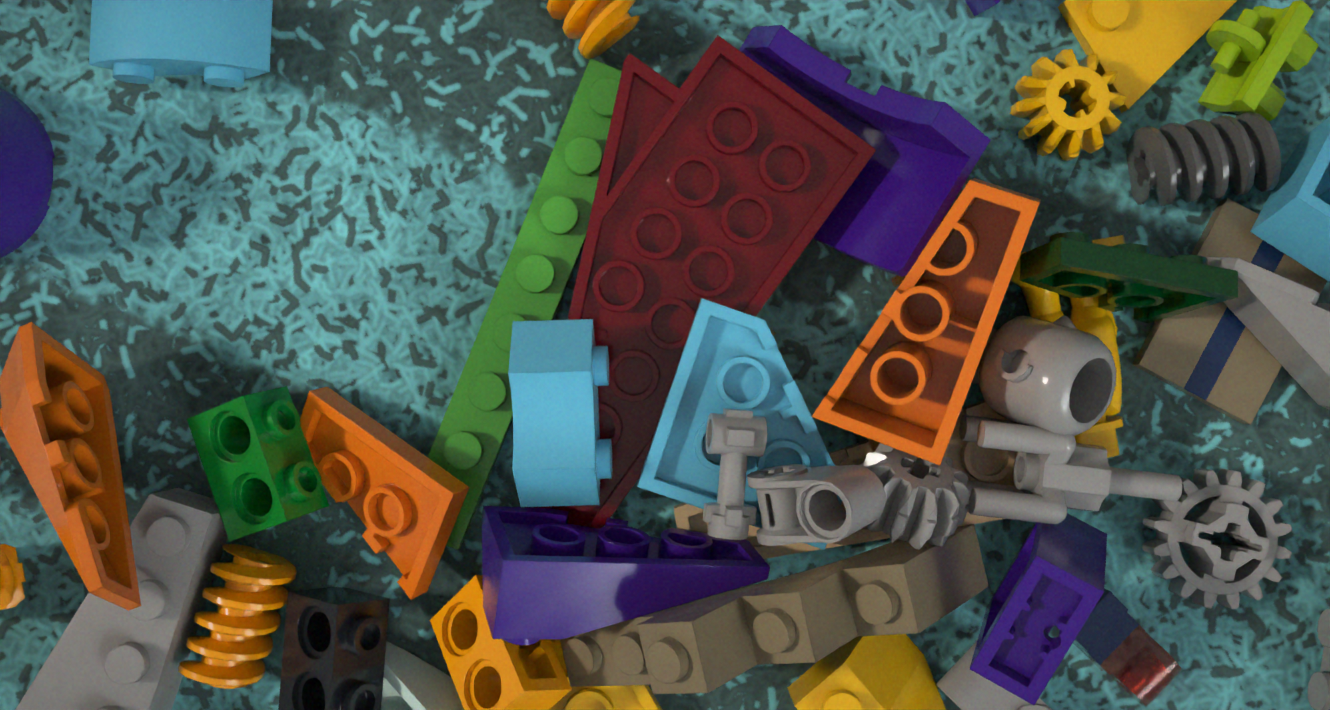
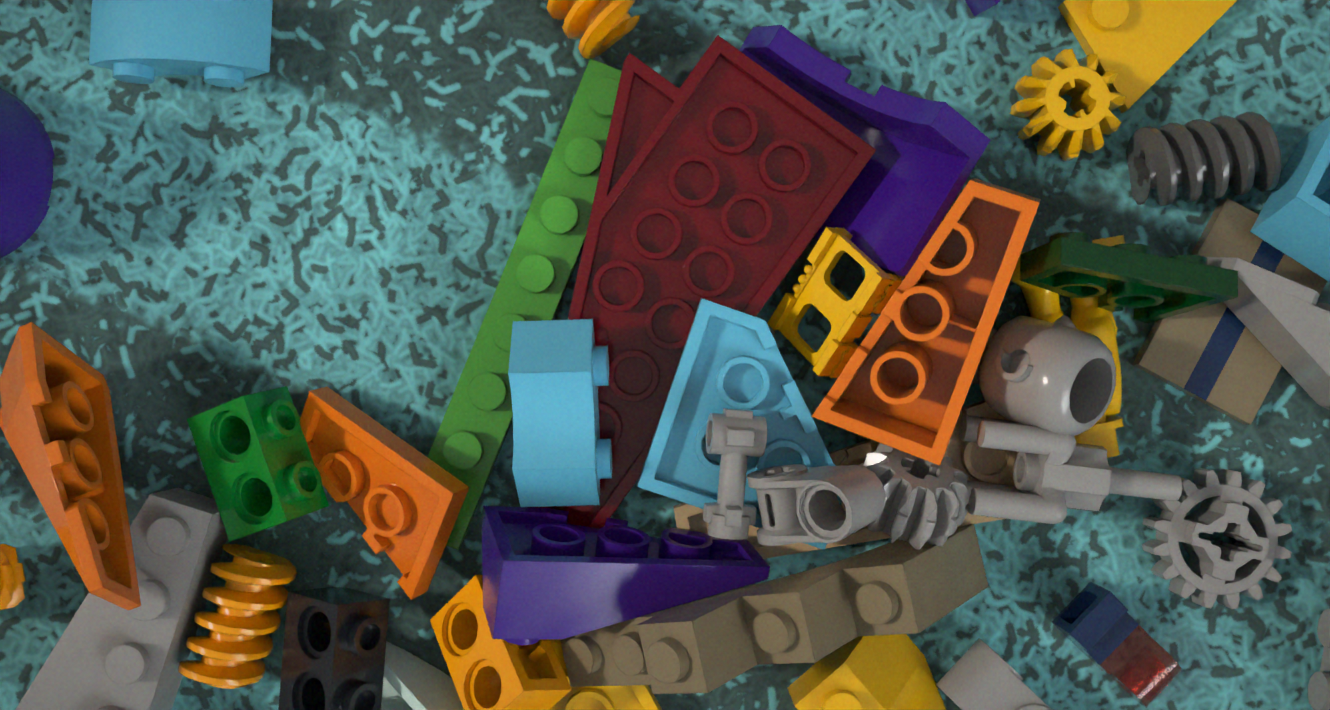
(846, 316): none -> yellow piece
(1048, 584): dark purple window -> none
(1252, 55): lime hips -> none

